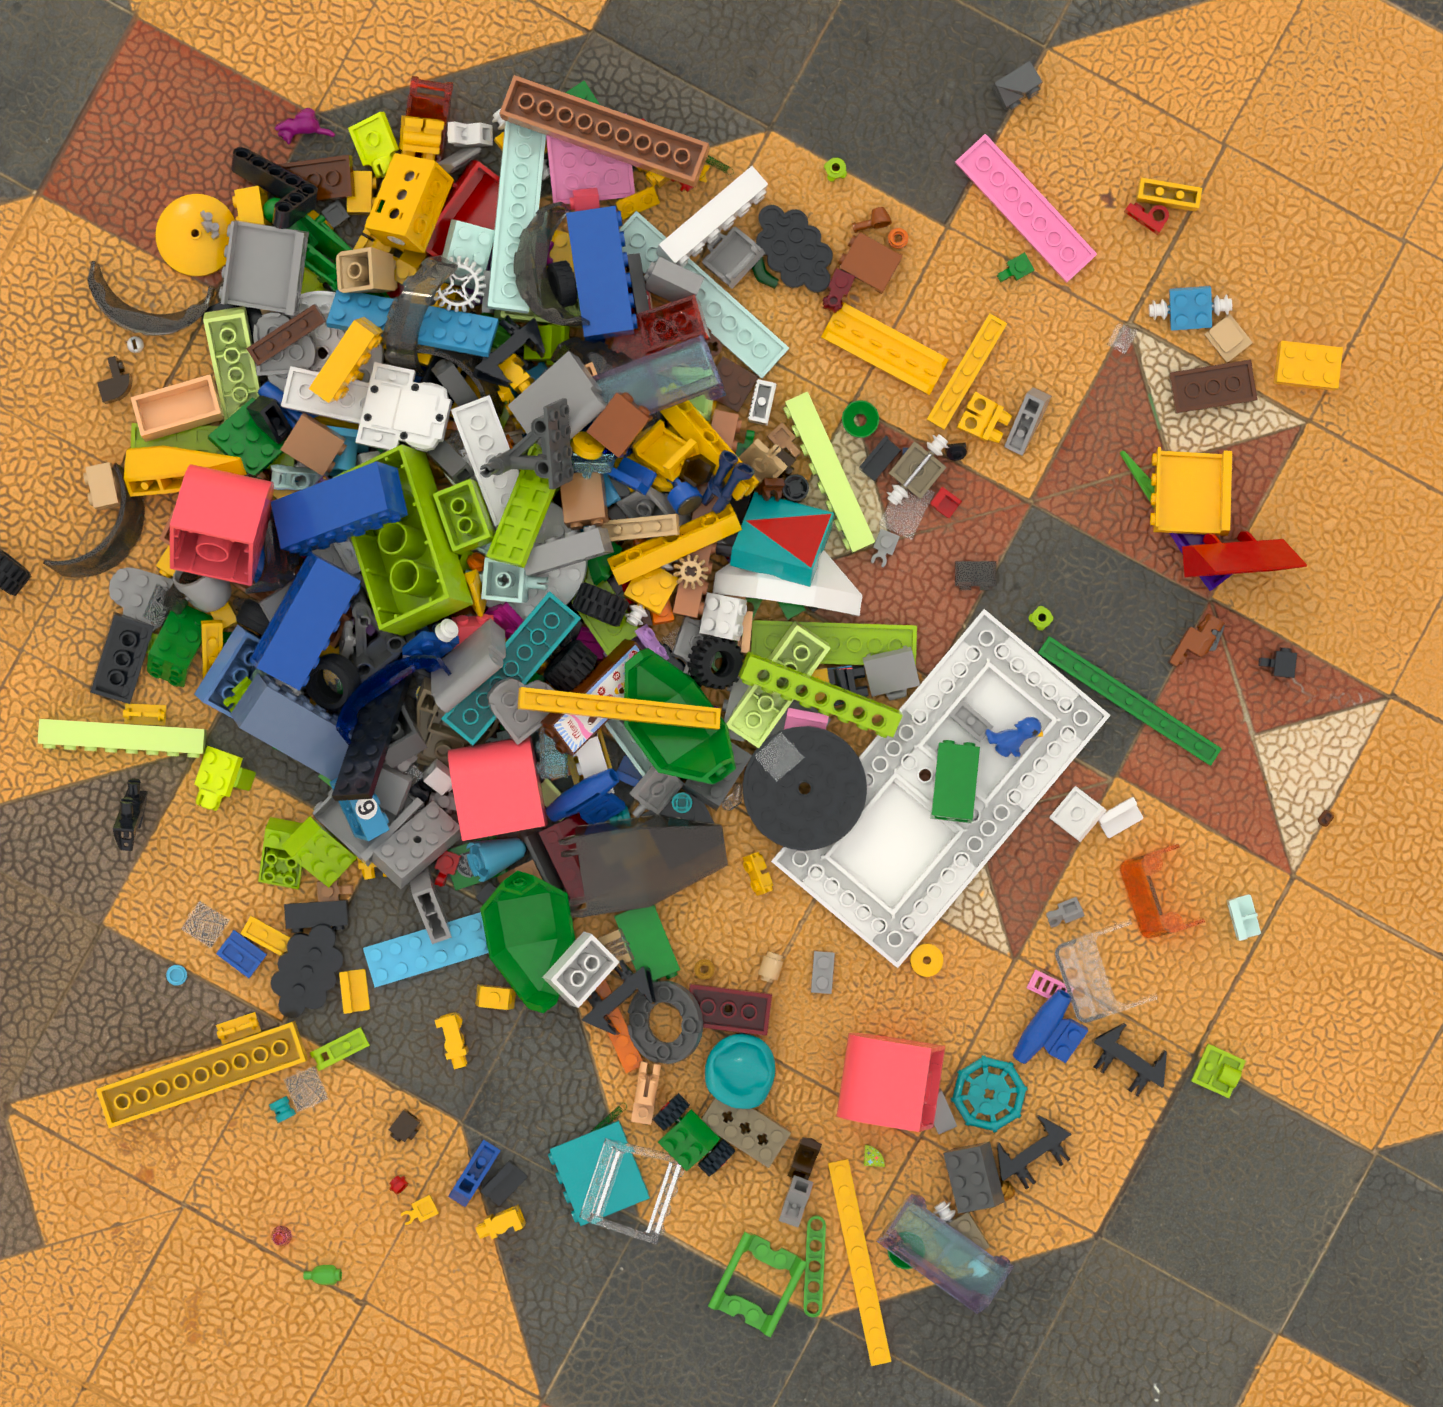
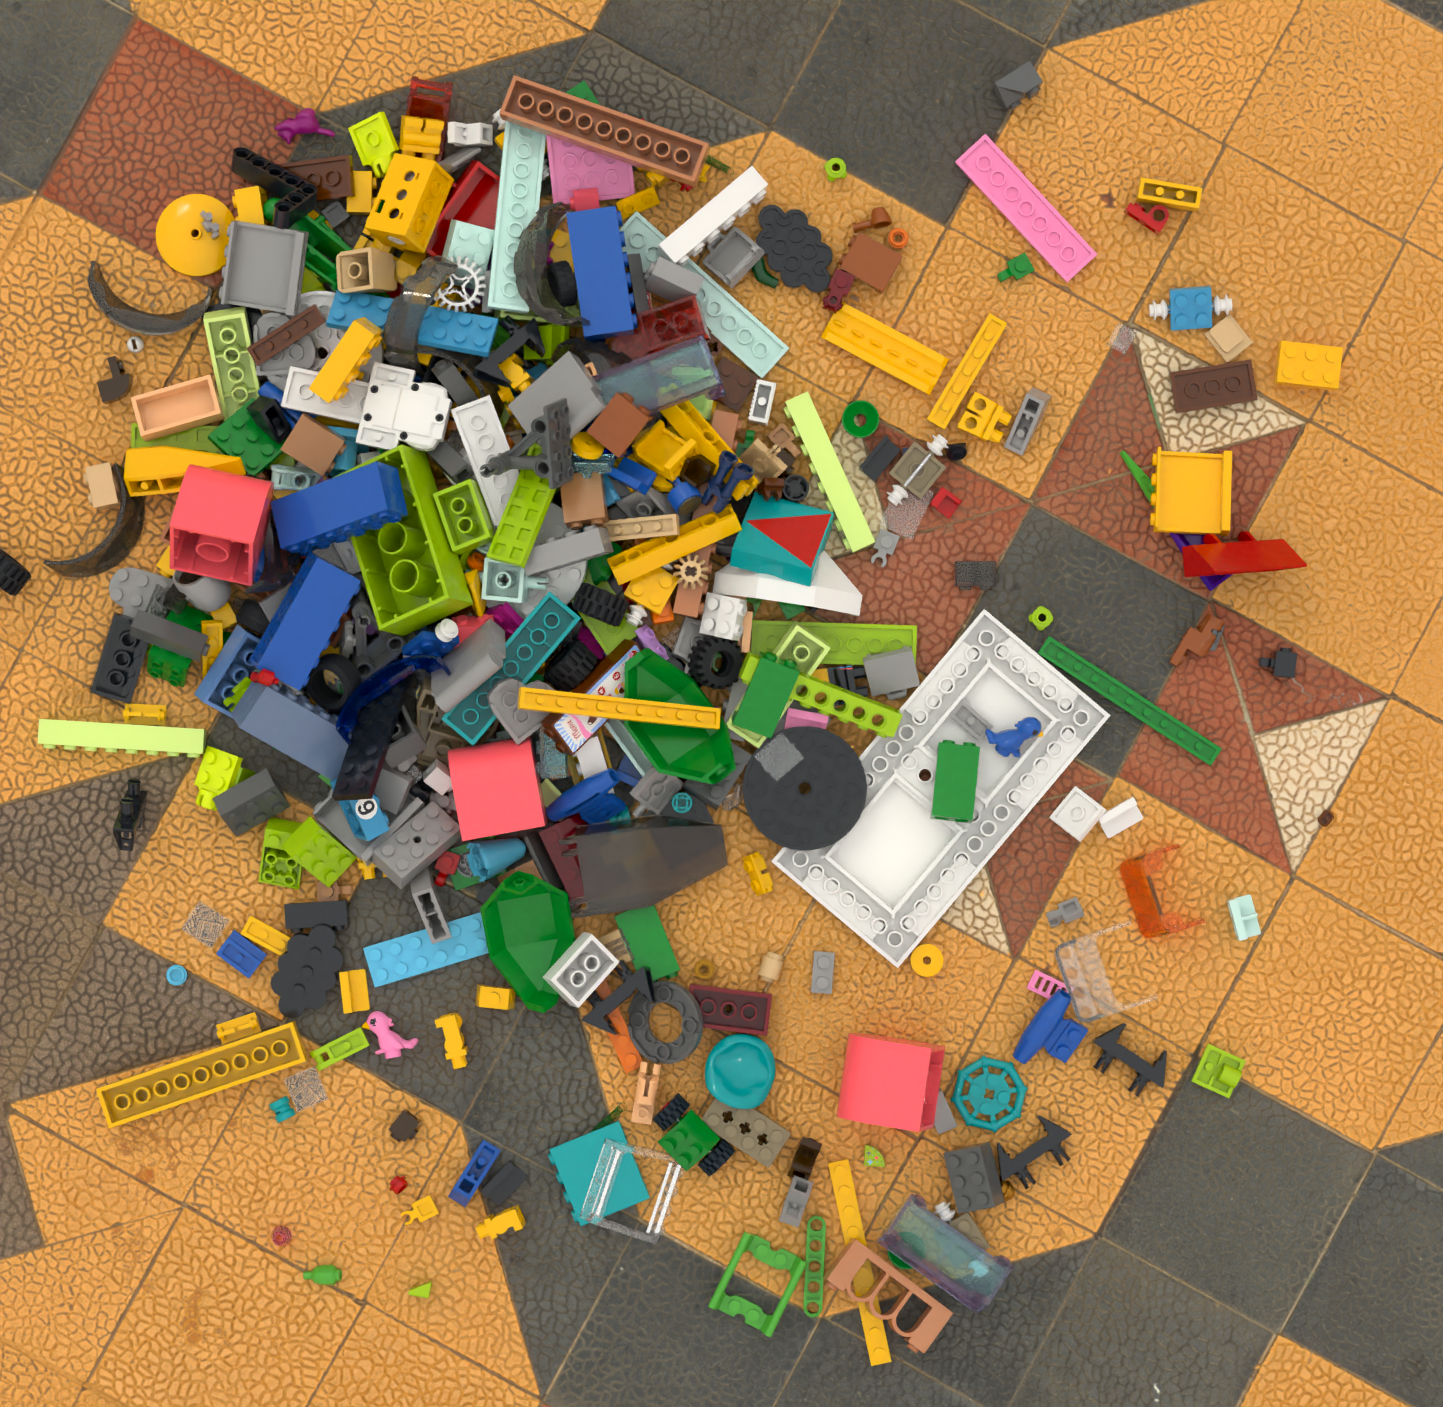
(169, 636): none -> dark grey brick
(251, 802): none -> dark grey brick
(264, 677): none -> red piece
(389, 1041): none -> bright pink animal
(422, 1290): none -> lime slope
(766, 694): none -> green panel
(929, 1323): none -> nougat fence

